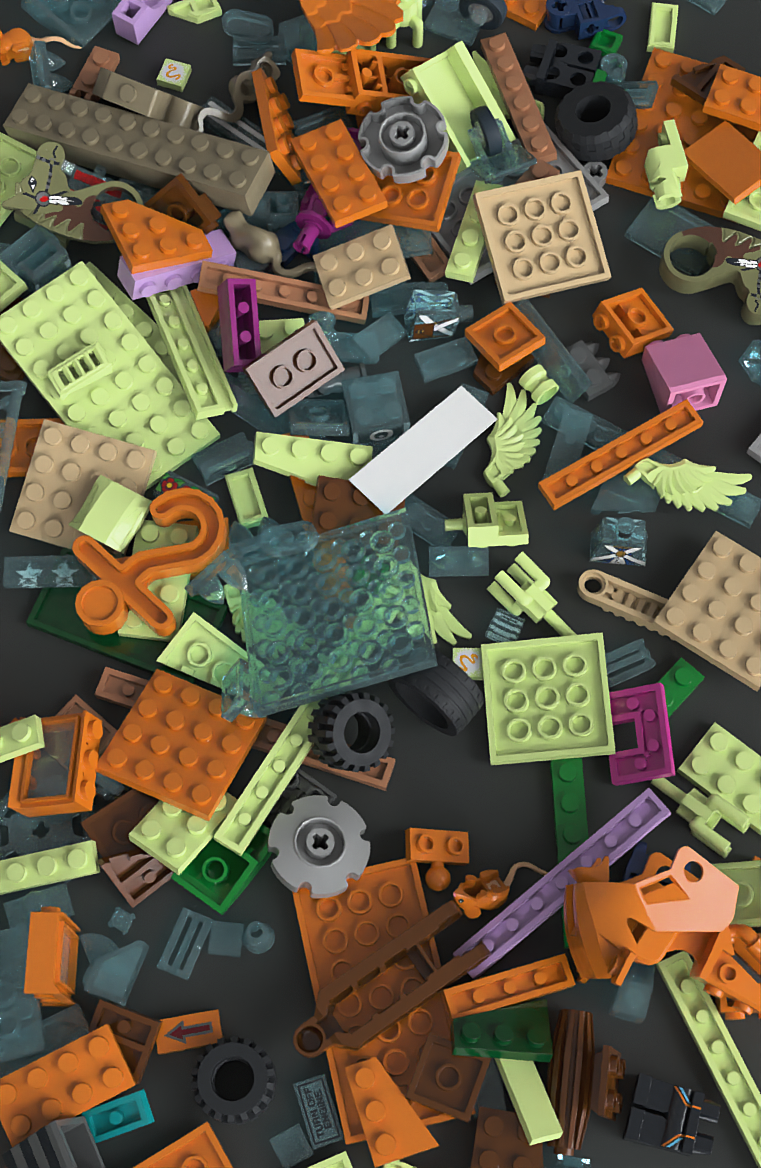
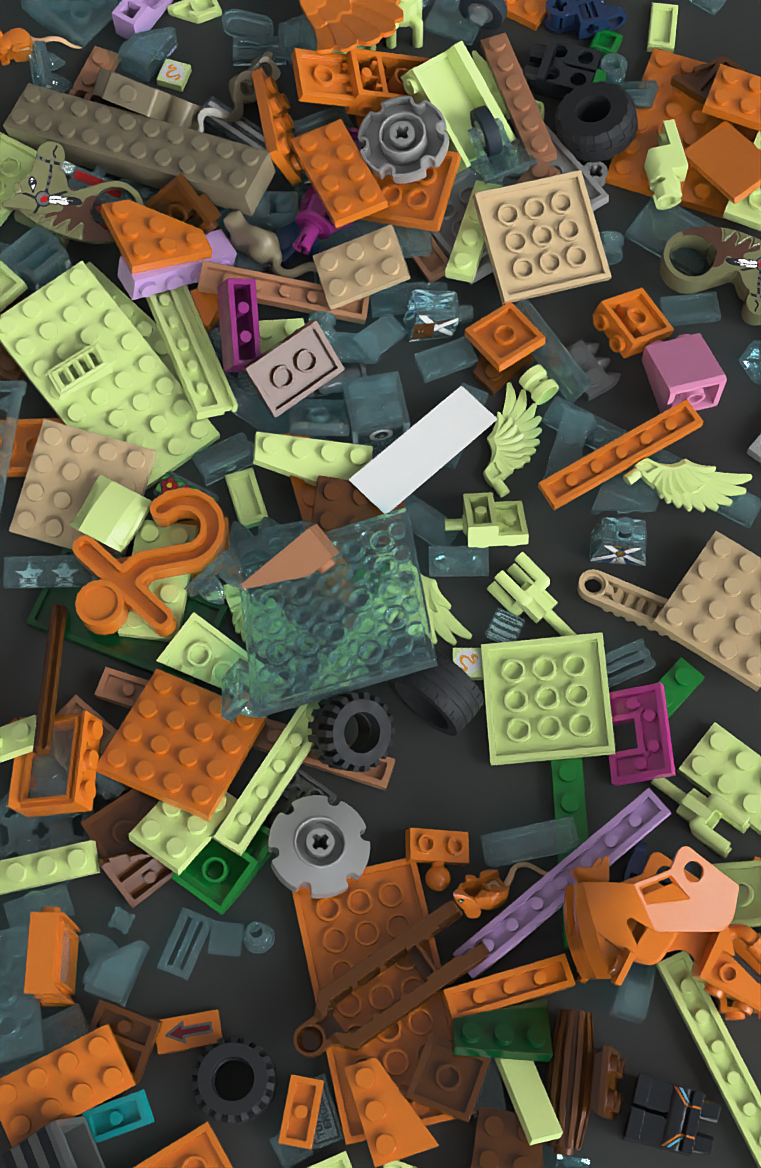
(50, 680): none -> reddish brown axle
(147, 51): none -> clear light blue slope
(299, 559): none -> nougat slope
(301, 1112): none -> orange plate
(530, 842): none -> clear light blue tile
(612, 243): none -> clear light blue wheel
(691, 308): none -> clear light blue tile

